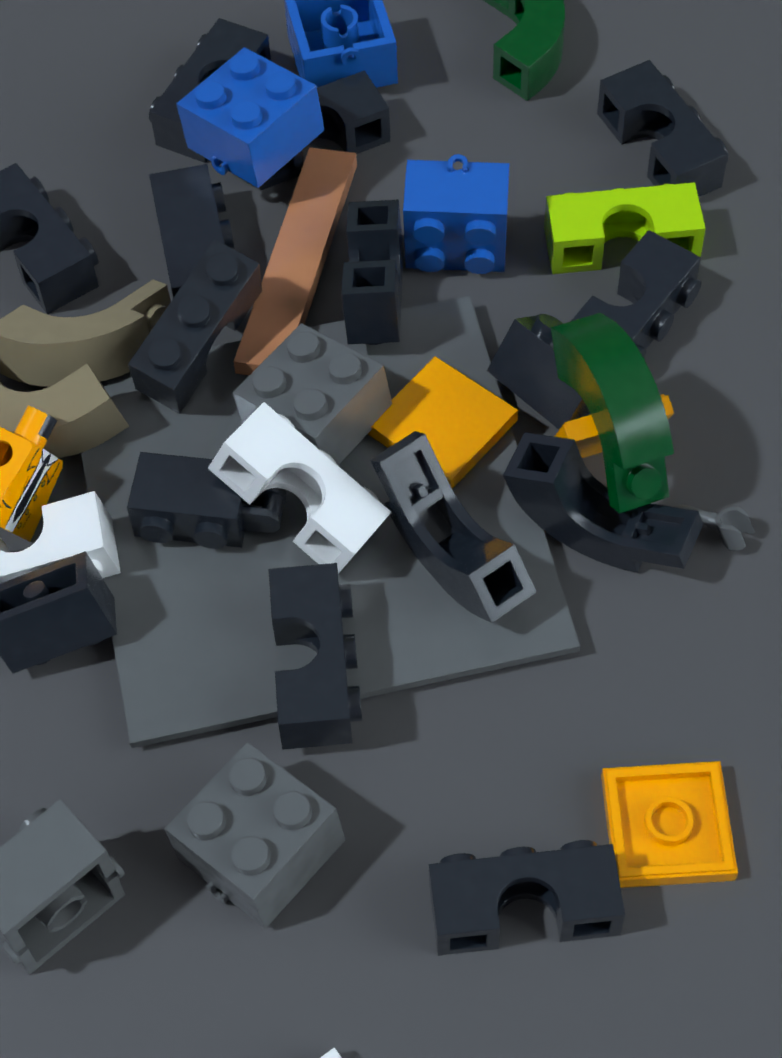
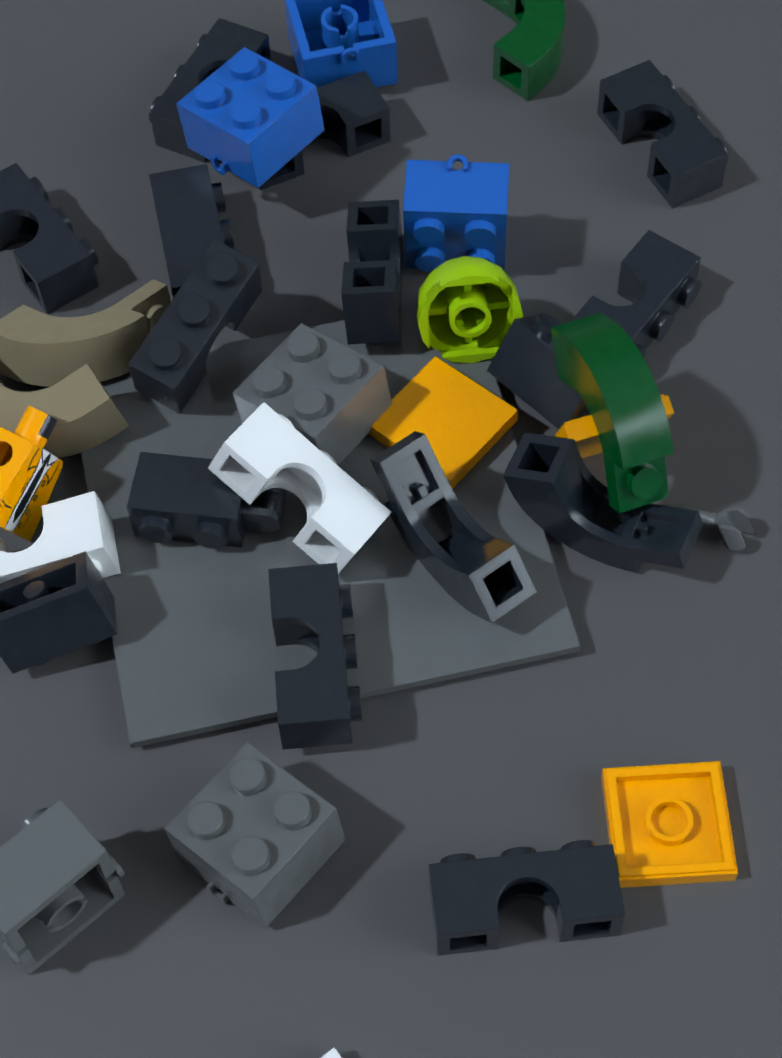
(297, 255): nougat tile -> none
(467, 309): none -> lime cylinder
(582, 222): lime arch -> none

